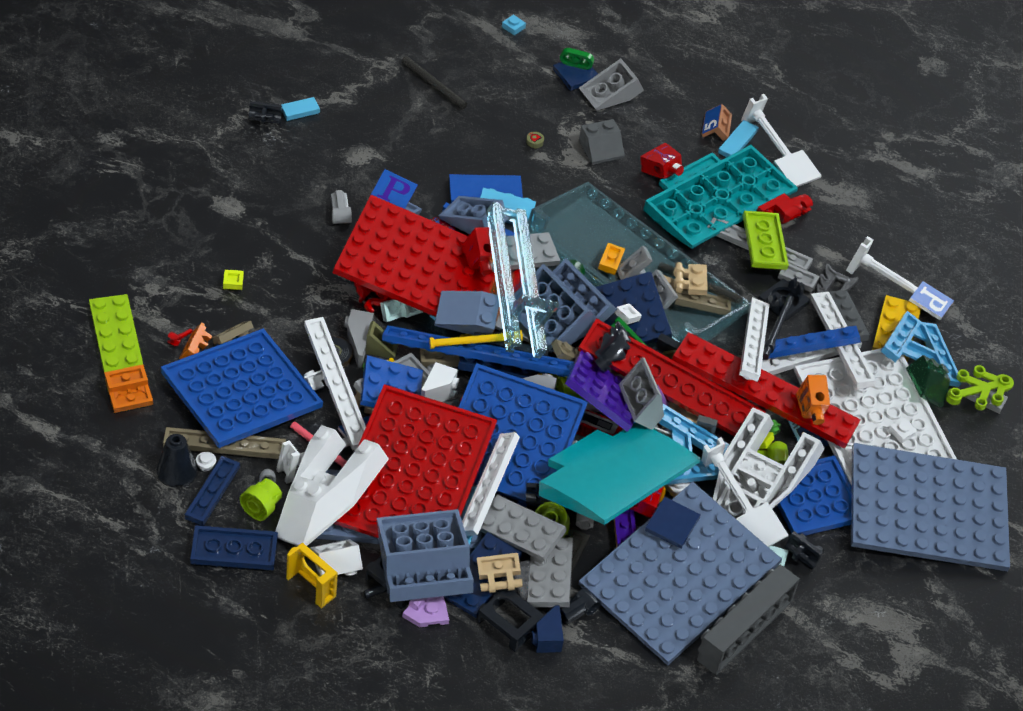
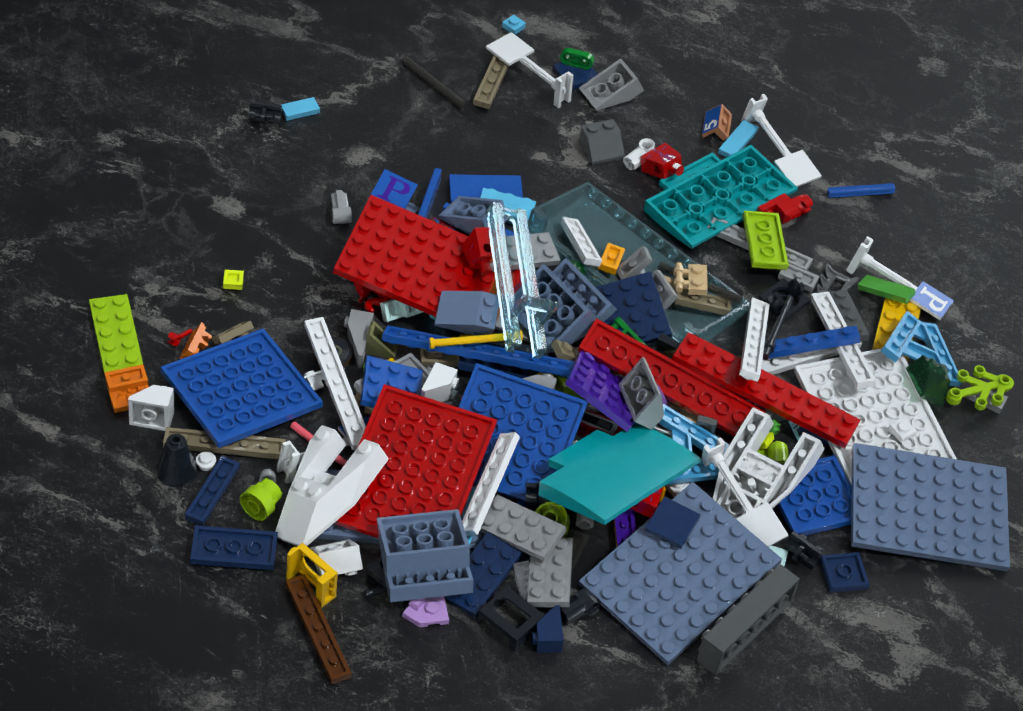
(152, 407): none -> white slope
(318, 629): none -> reddish brown plate
(430, 193): none -> blue tile
(490, 83): none -> dark tan plate
(499, 566): tan plate -> none
(513, 49): none -> white piece
(535, 140): olive tile -> none
(580, 241): none -> white plate
(612, 347): black plant -> none
(628, 313): white plate -> none
(633, 159): none -> white piece
(814, 398): orange torso -> none
(844, 572): none -> dark blue tile
(861, 190): none -> blue axle
(886, 289): none -> bright green tile

